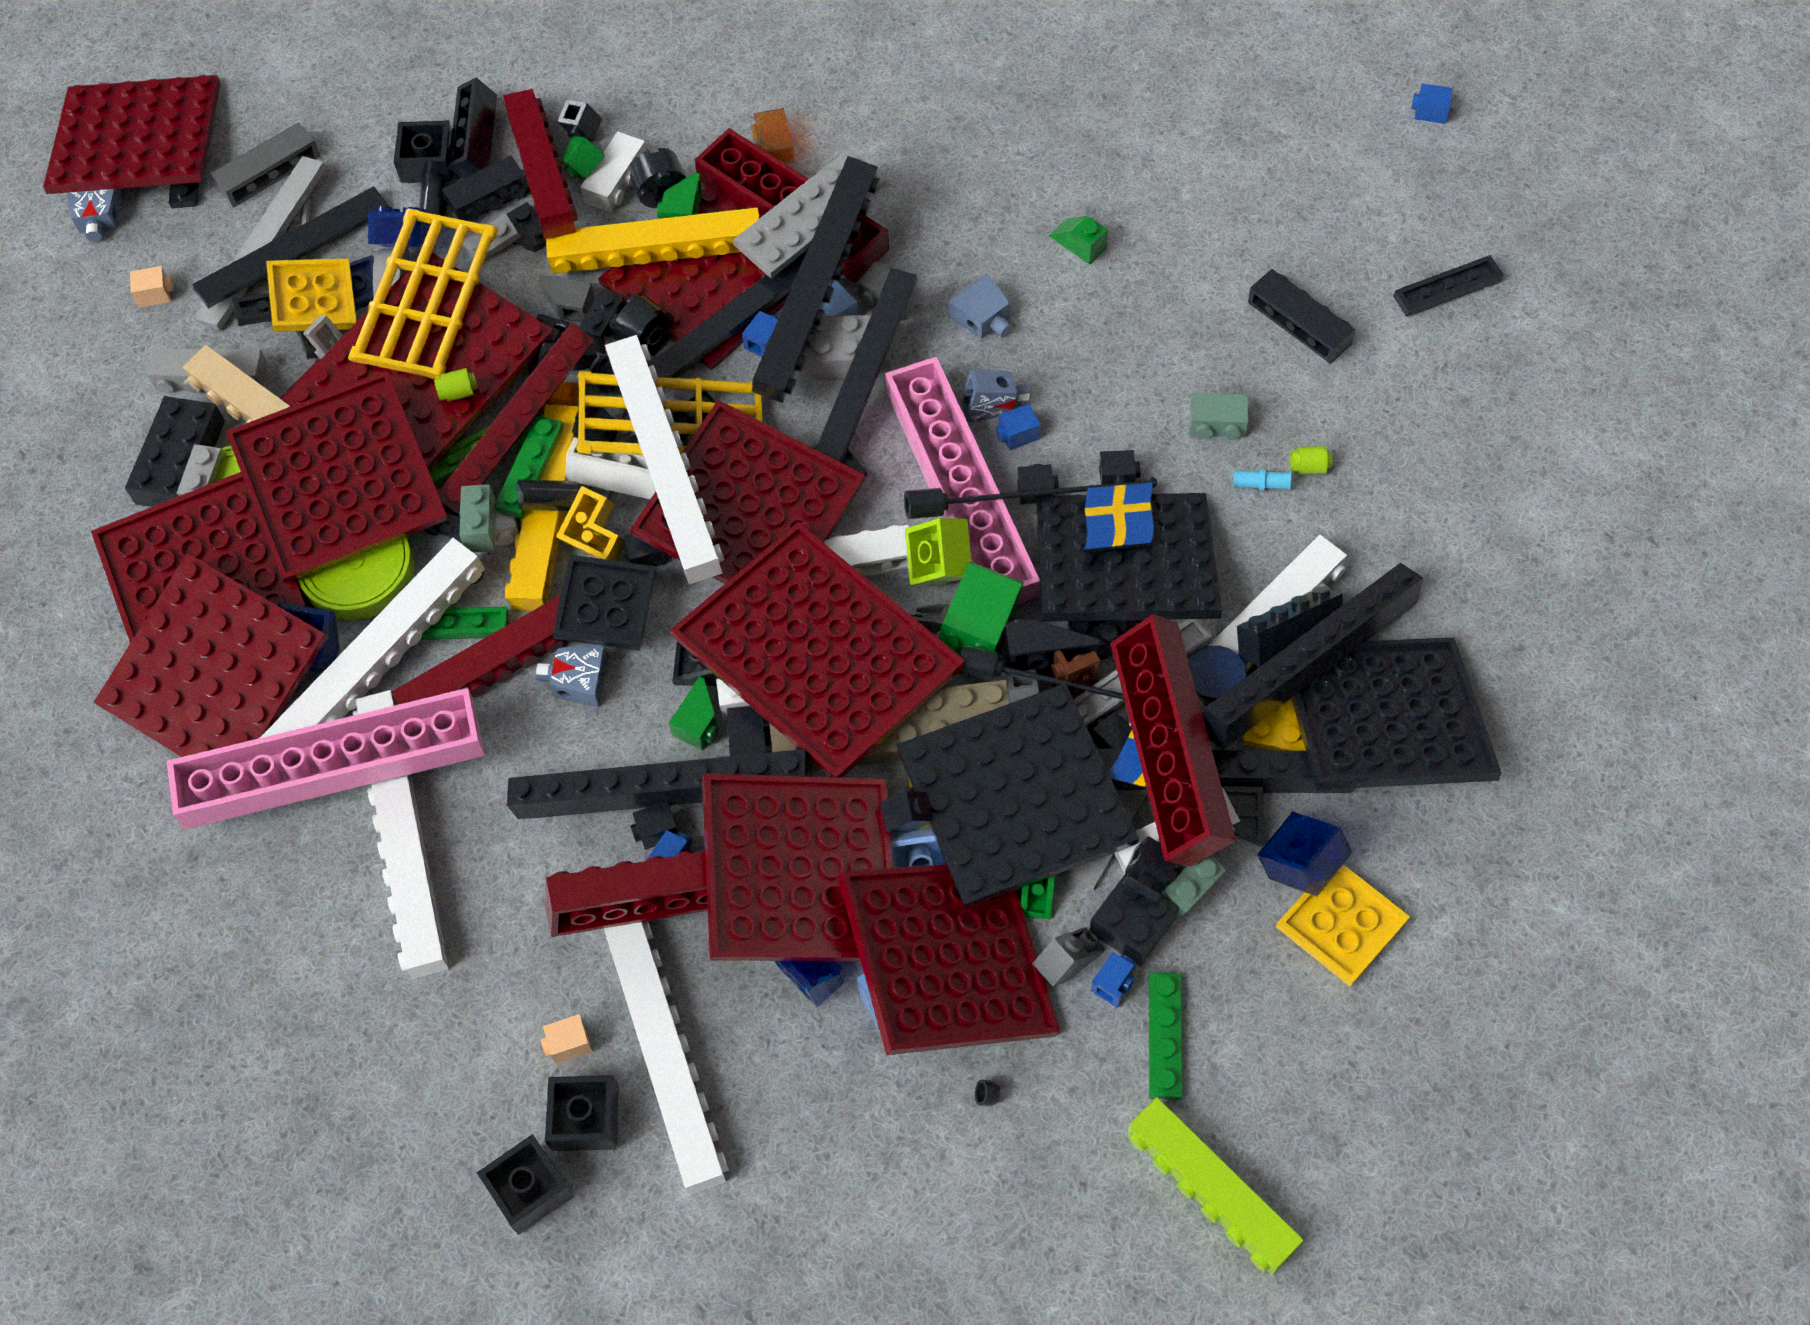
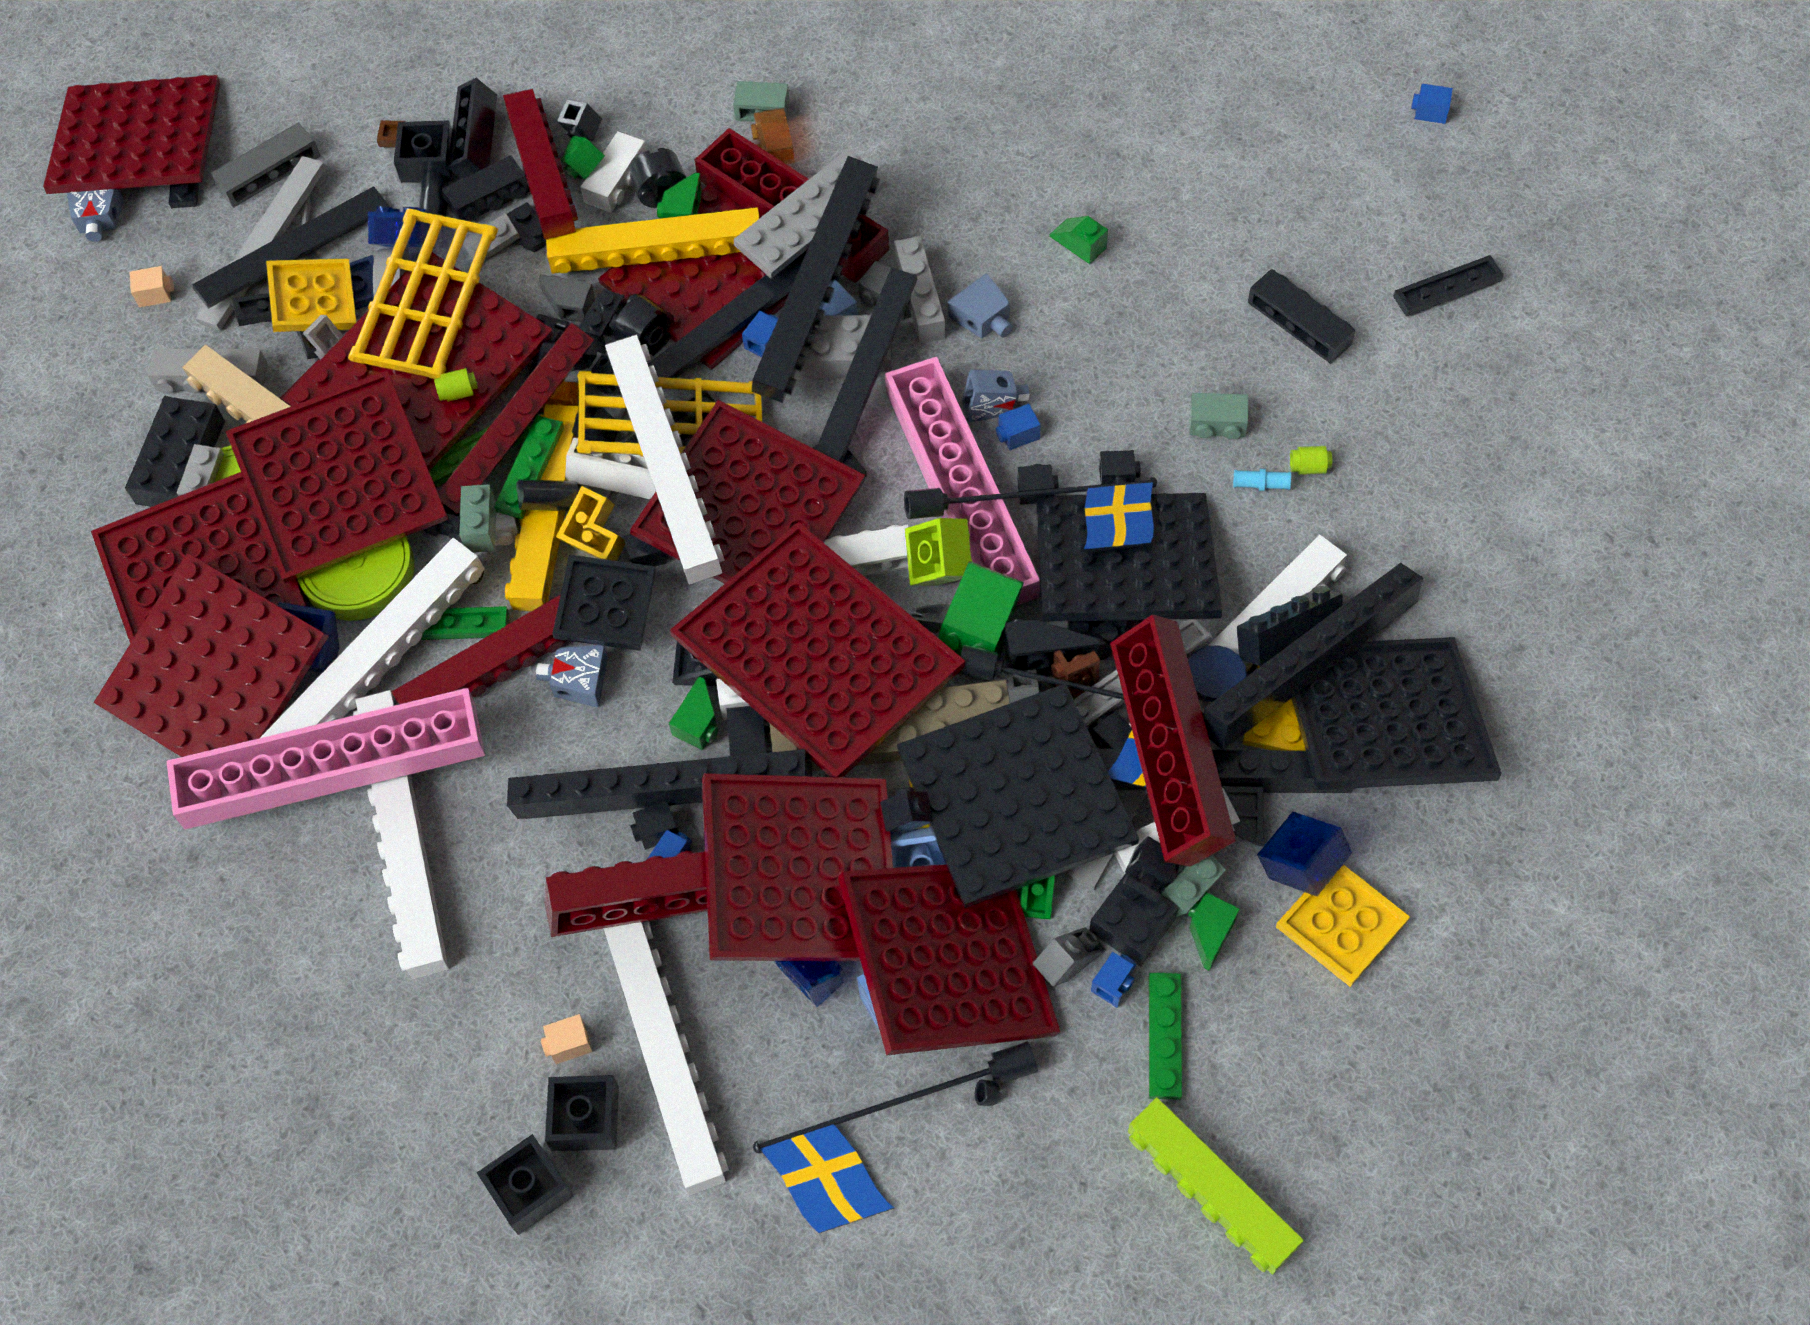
(387, 133): none -> reddish brown plate
(759, 97): none -> sand green brick
(826, 1170): none -> flag
(924, 301): none -> light grey brick
(1210, 926): none -> green slope

